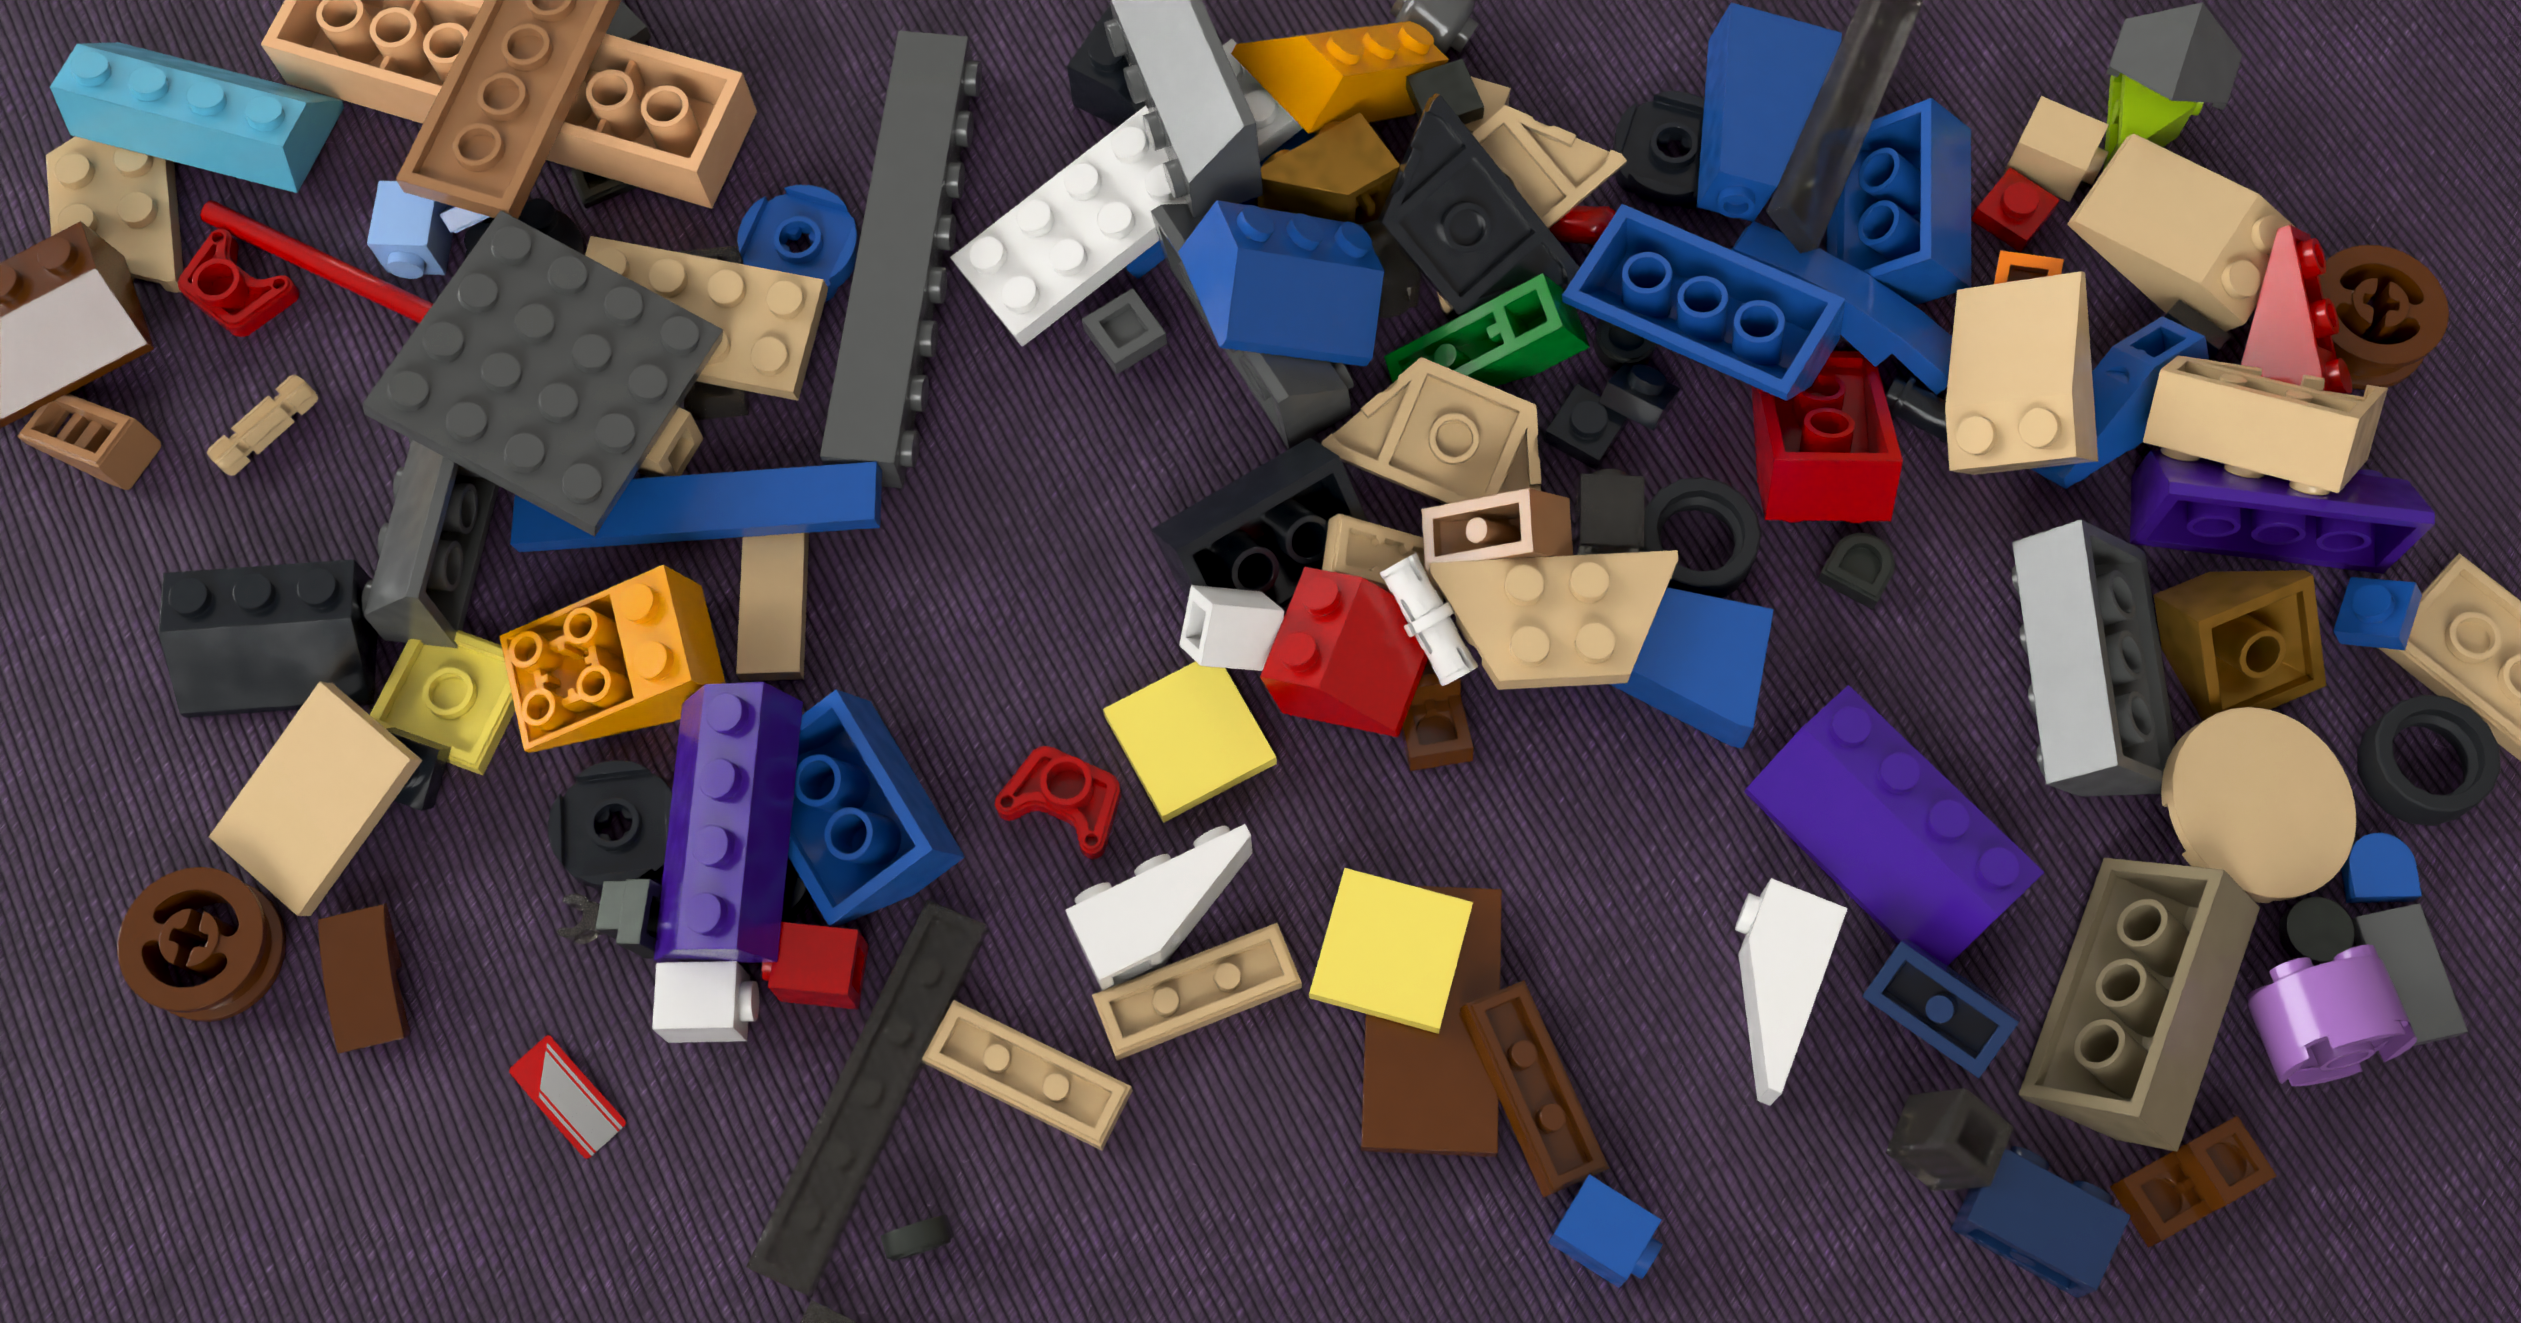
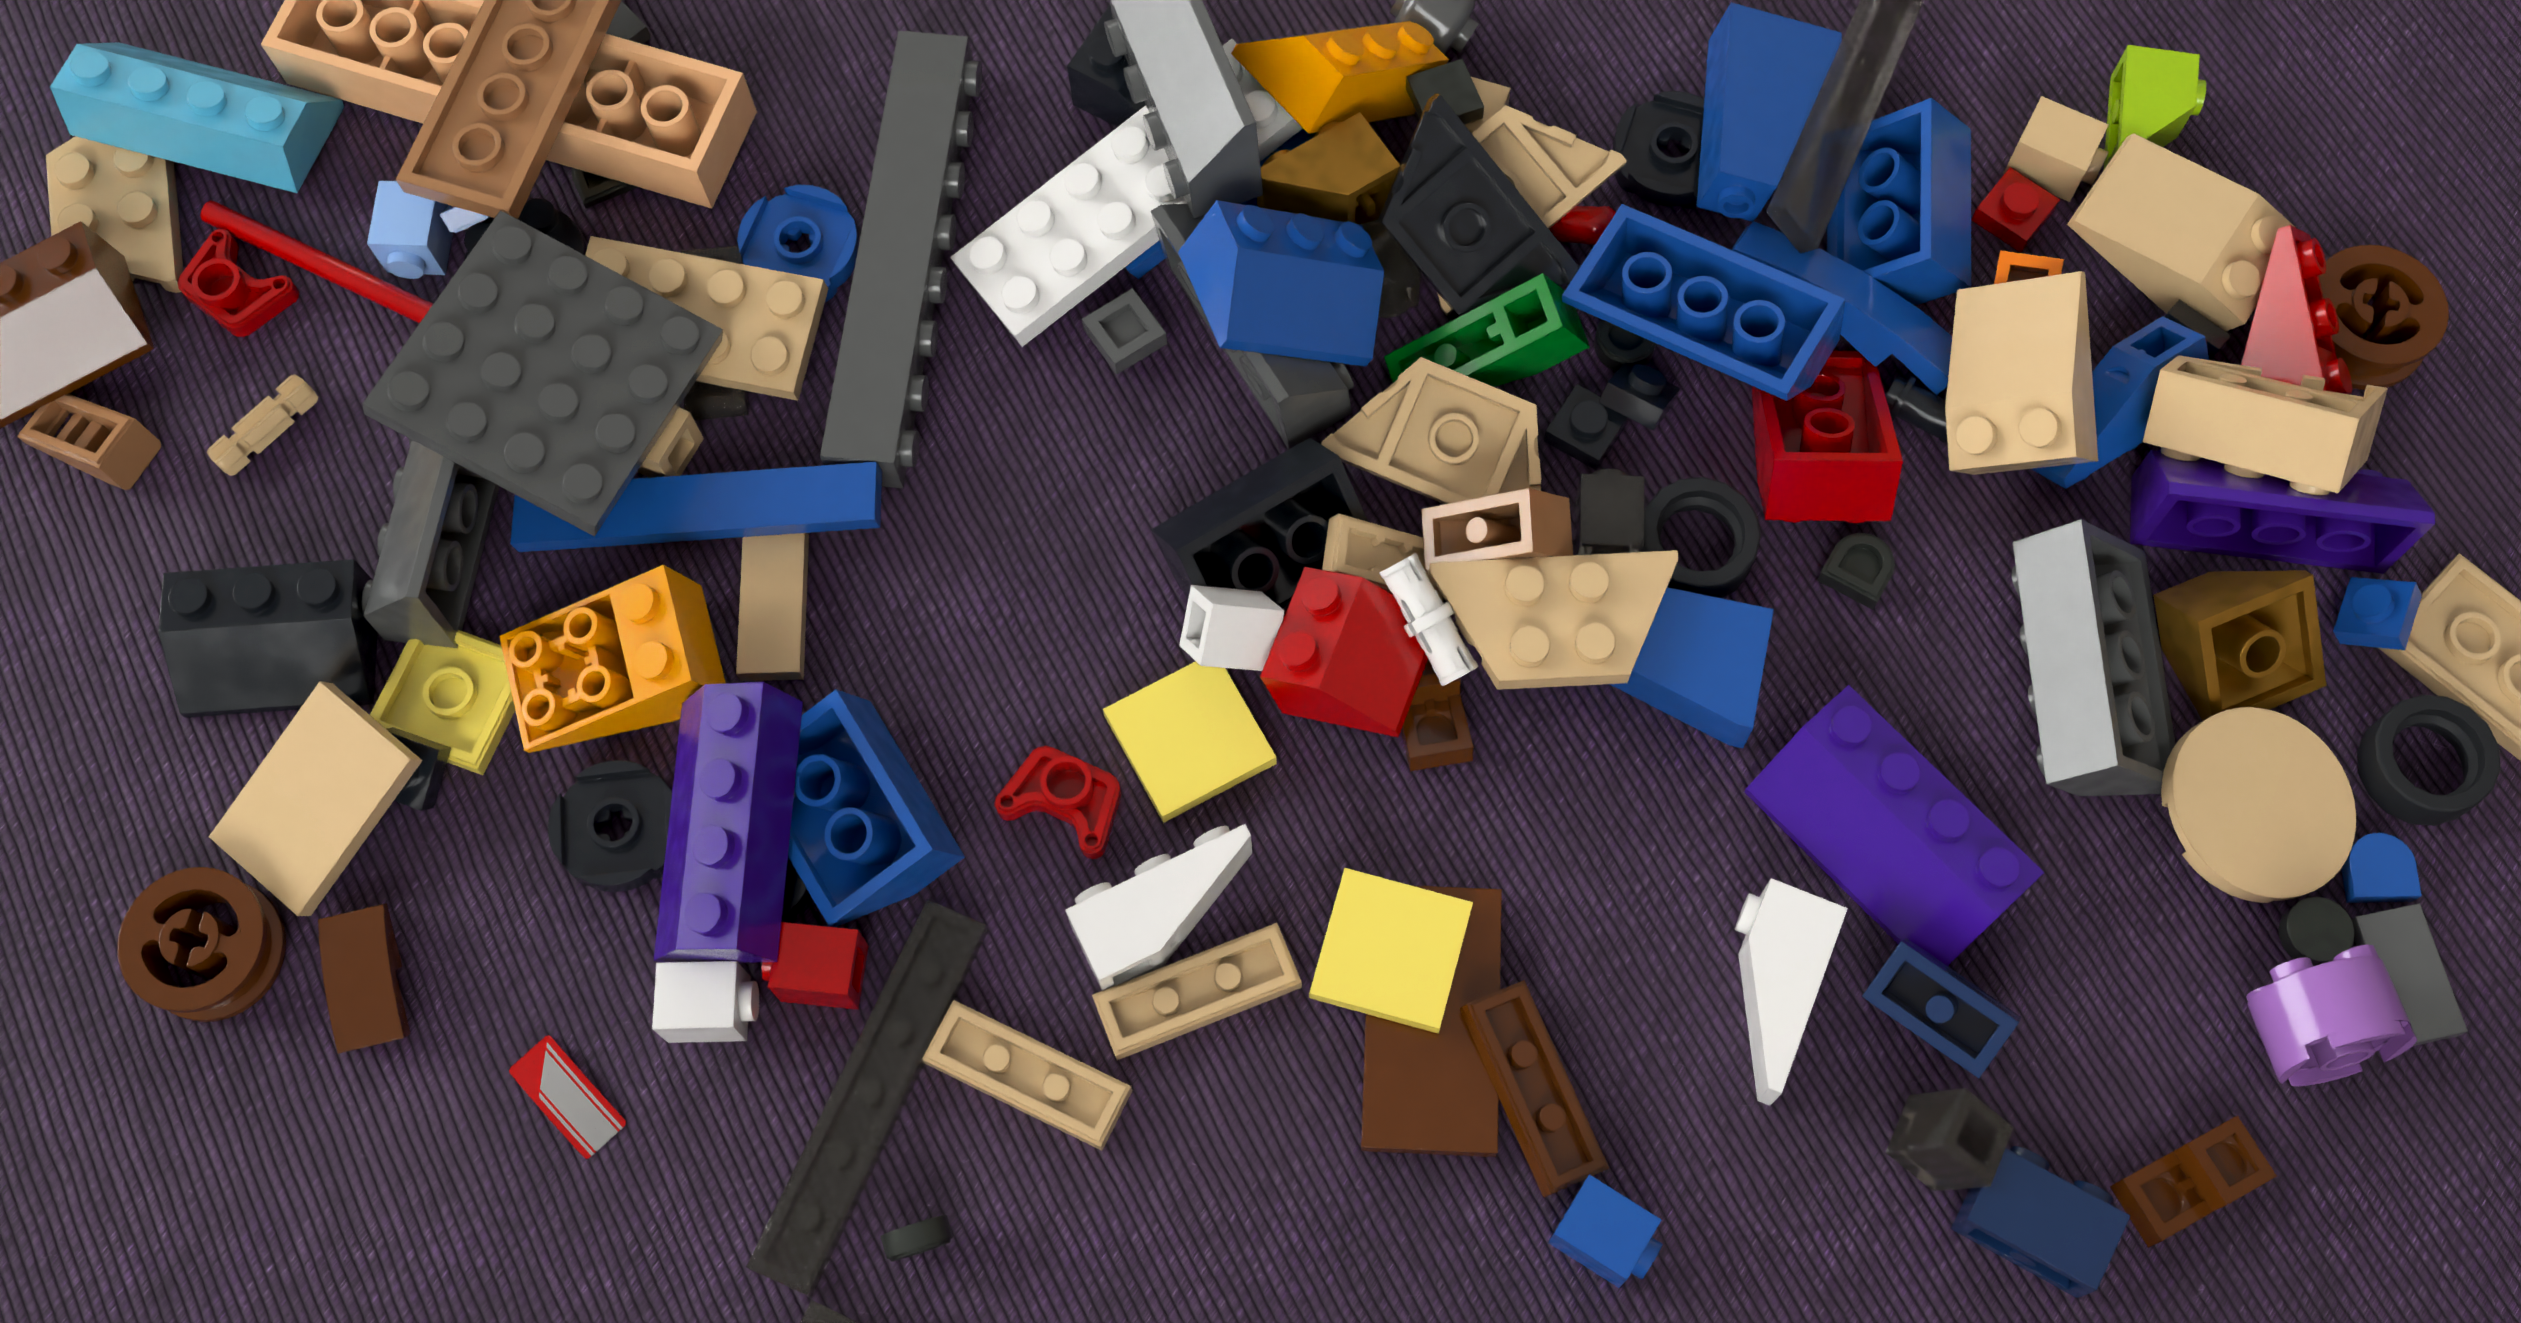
(625, 913): pearl dark grey piece -> none
(2141, 1000): dark tan slope -> none
(2178, 55): dark grey slope -> none

